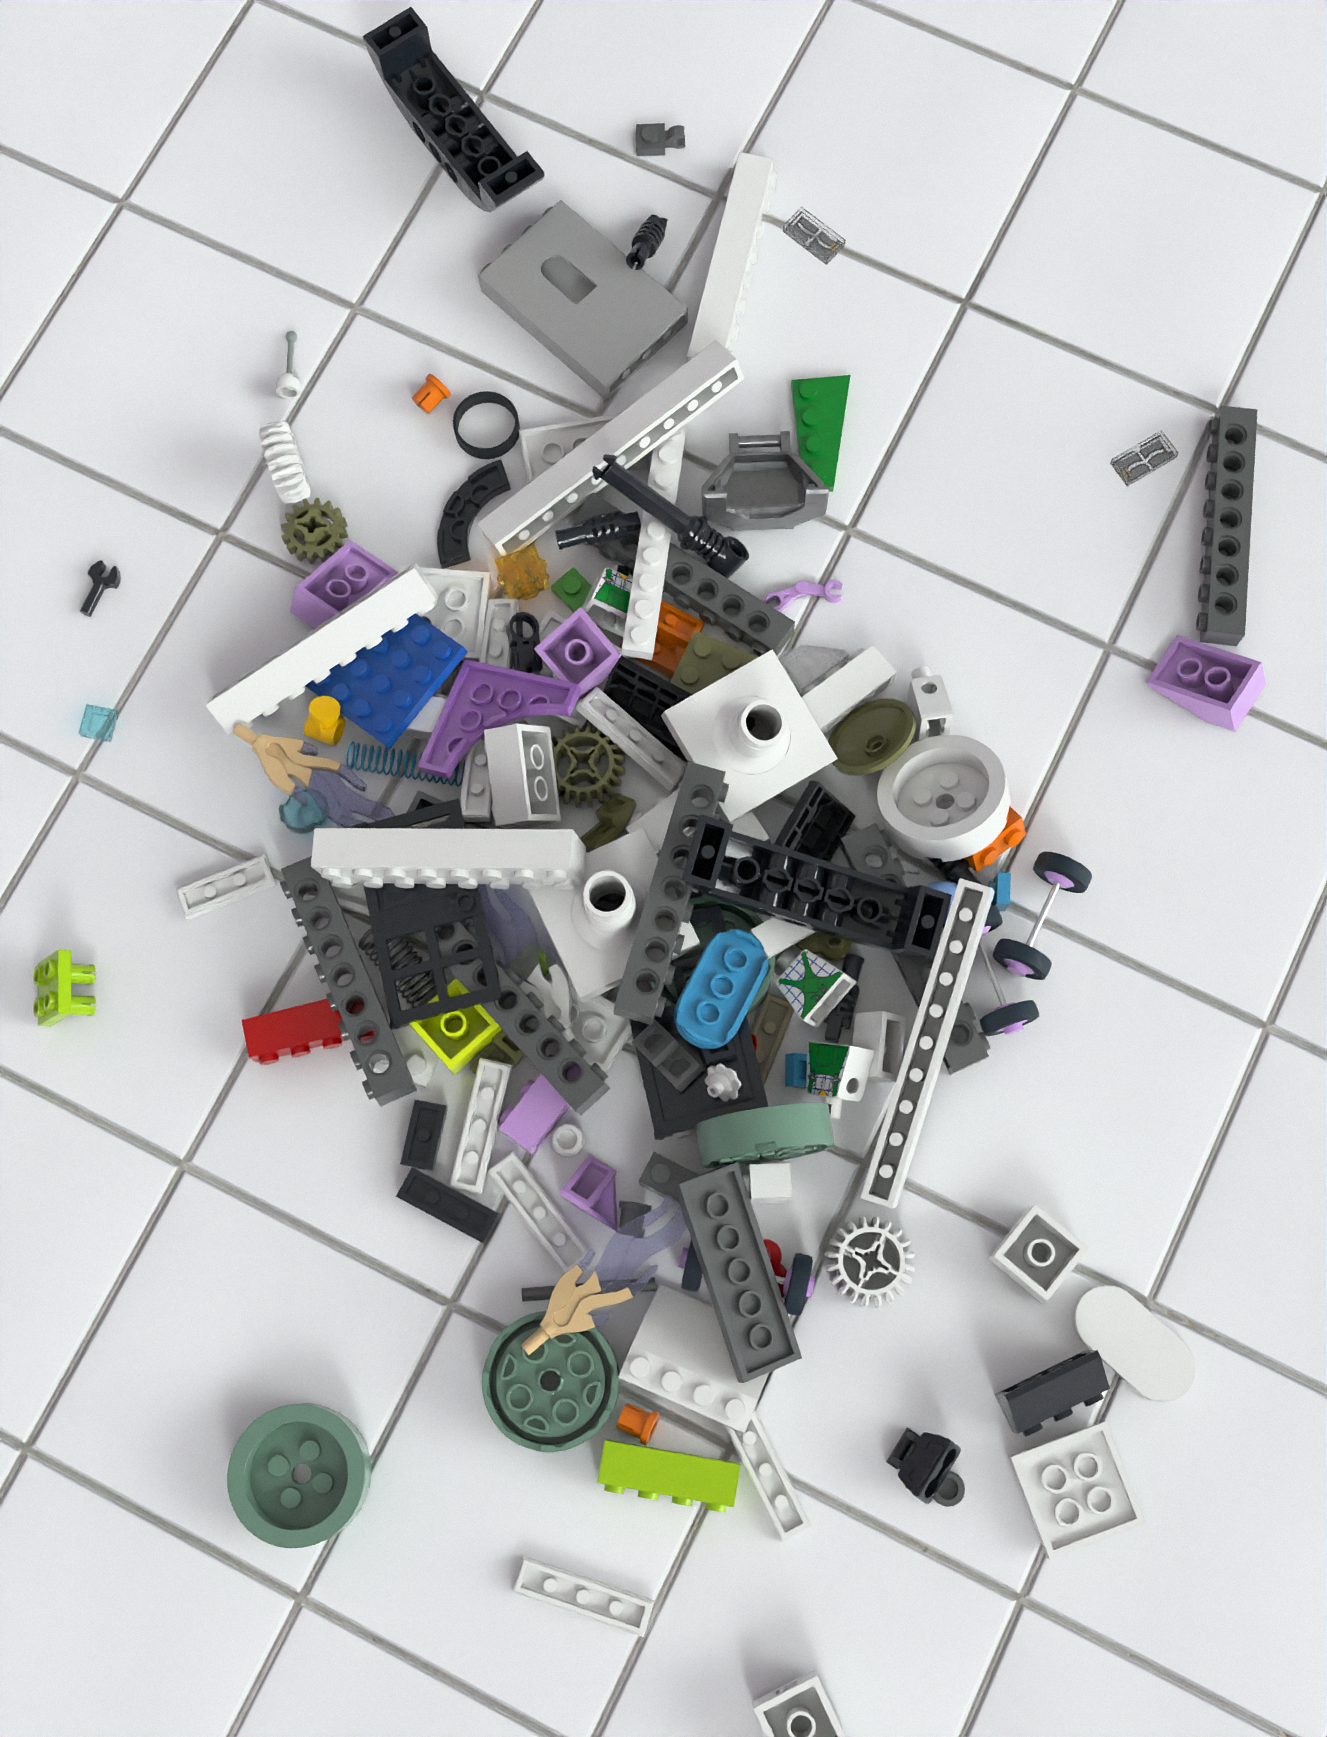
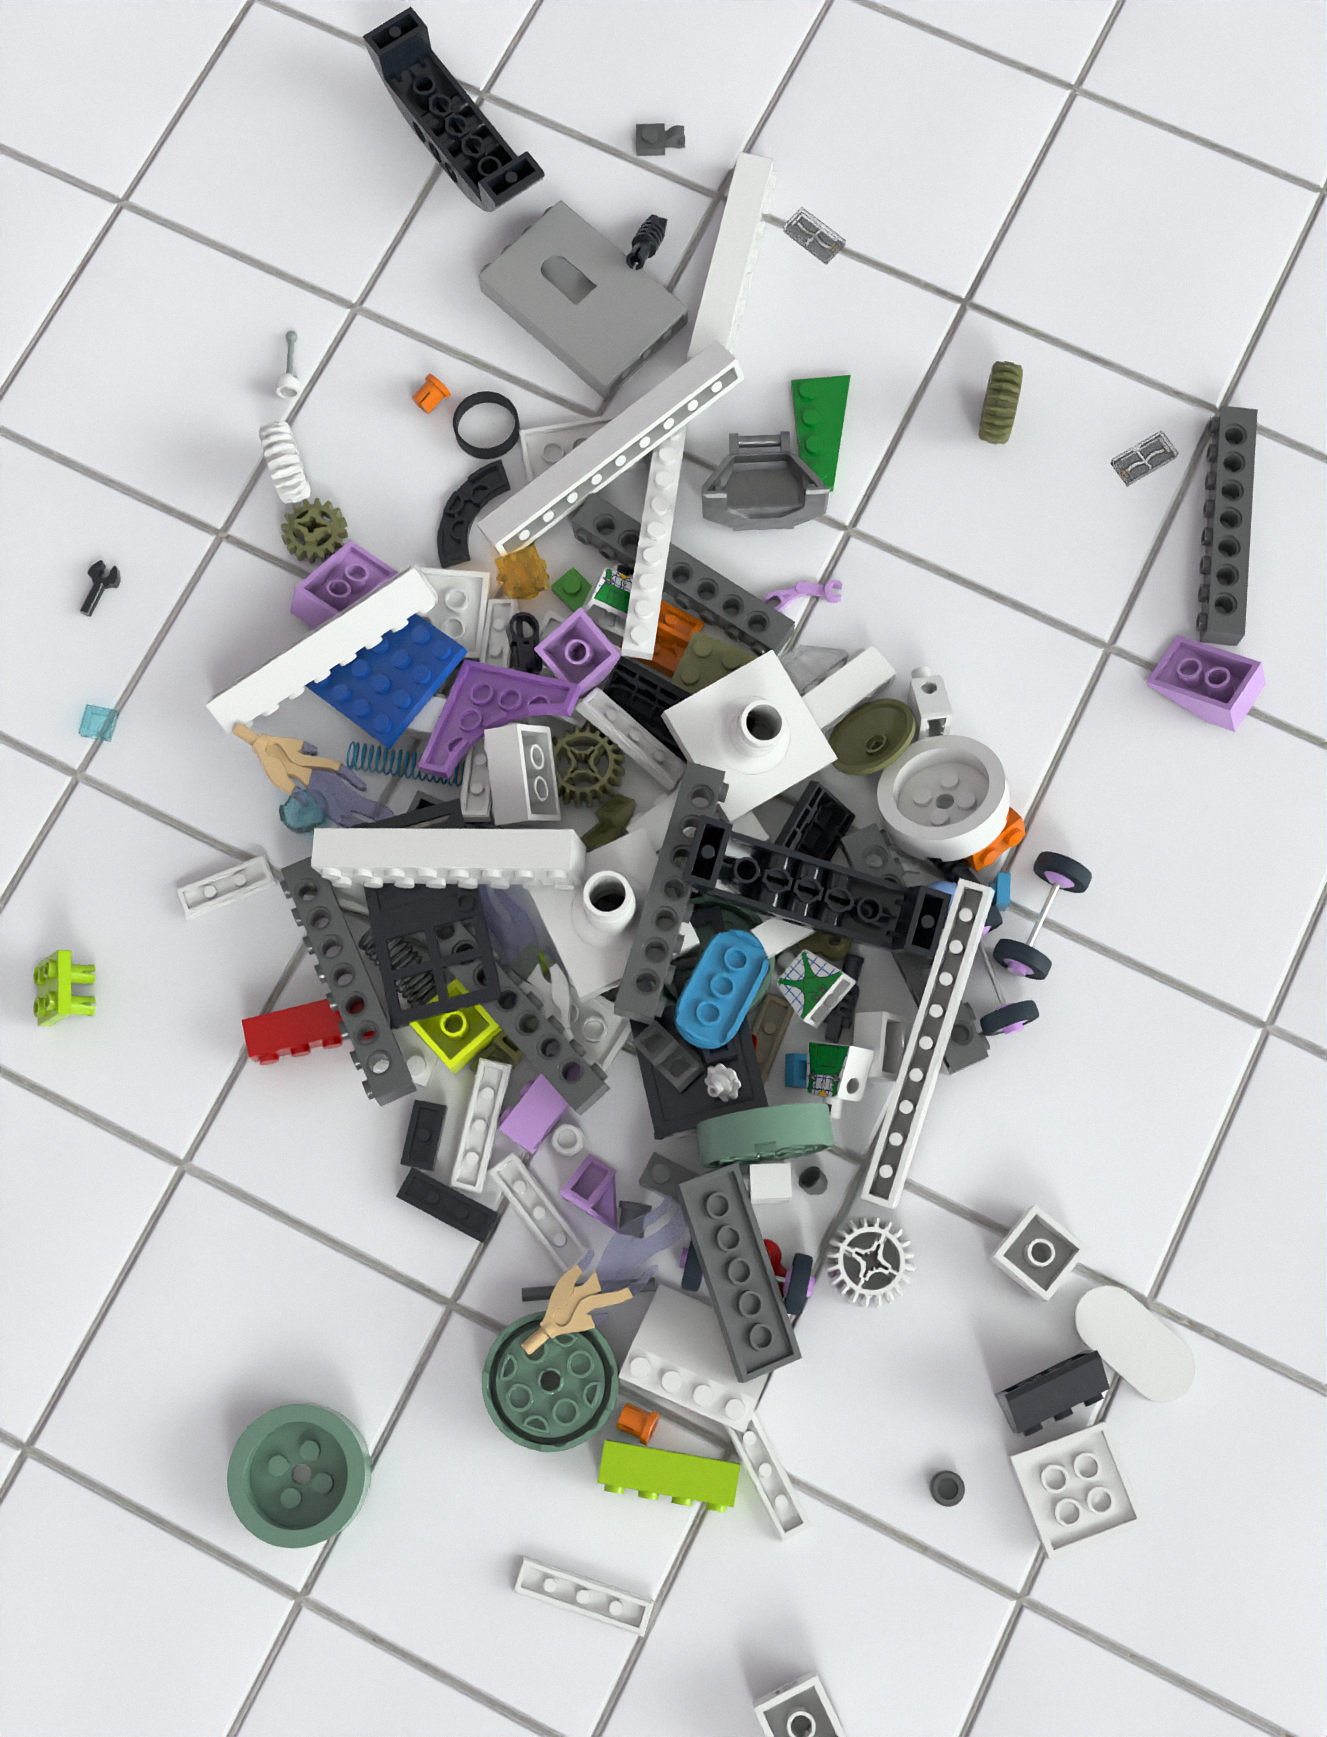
(325, 721): yellow piece -> none
(599, 529): black hinge -> none
(721, 553): black piece -> none
(813, 1181): none -> dark grey hinge
(926, 1463): black piece -> none
(1000, 402): none -> olive gear

